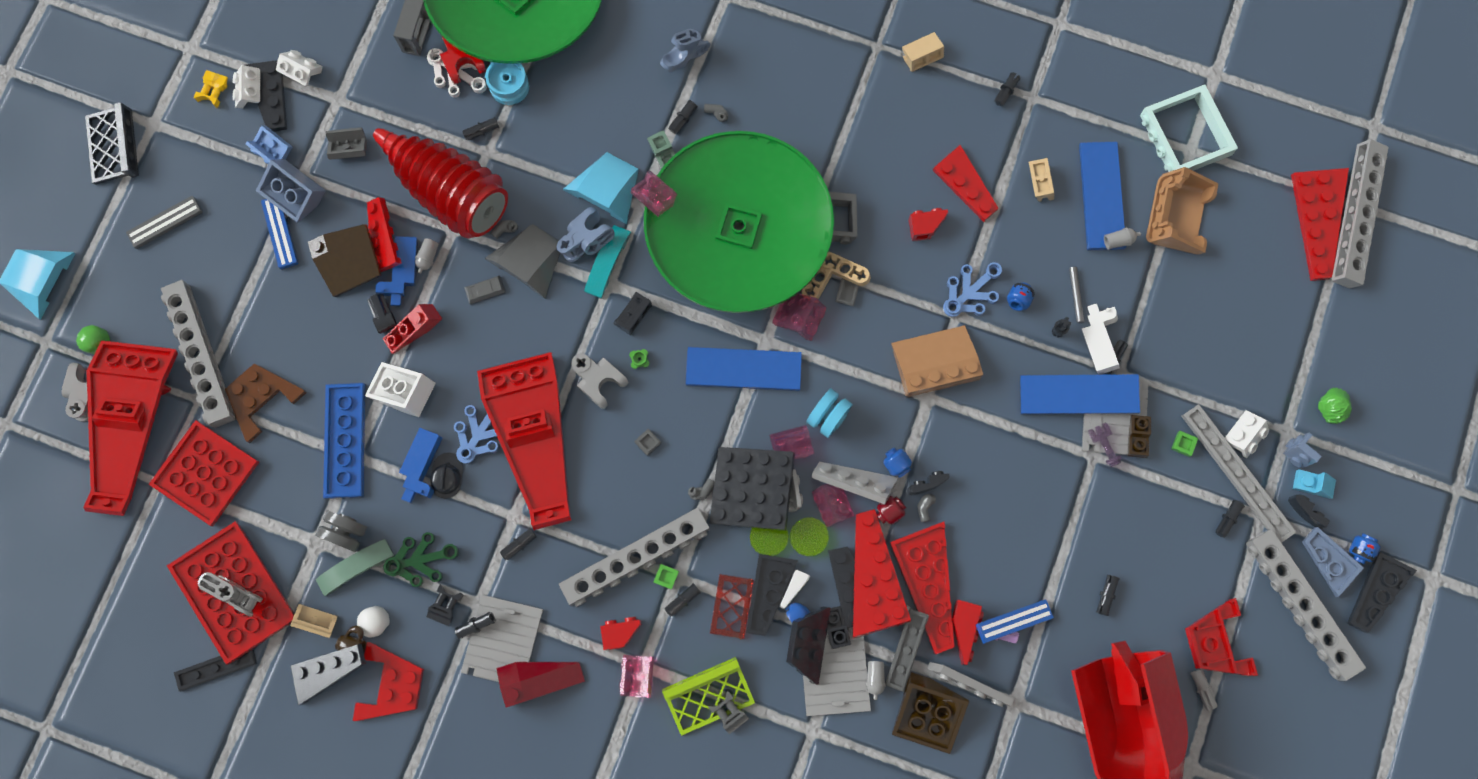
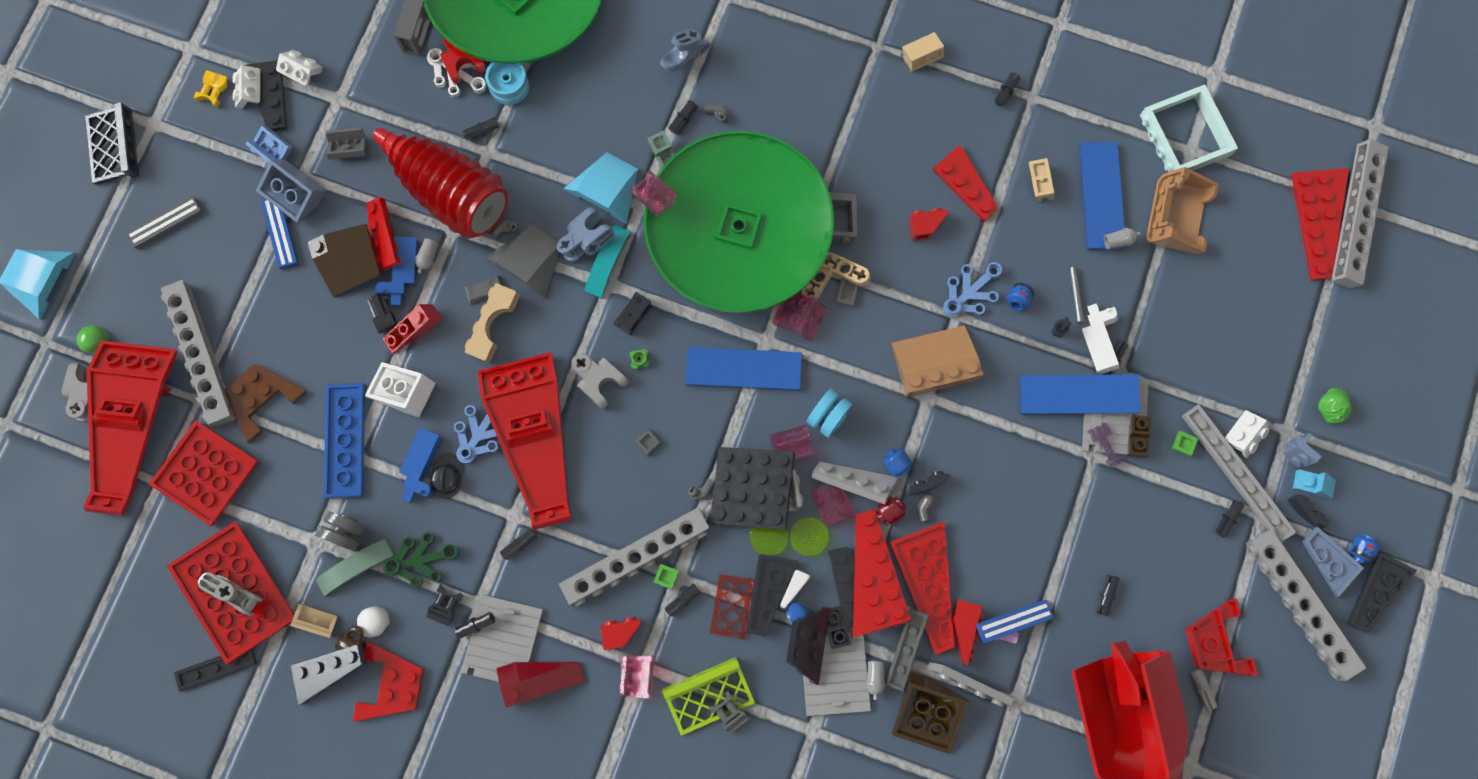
(500, 301): none -> tan arch

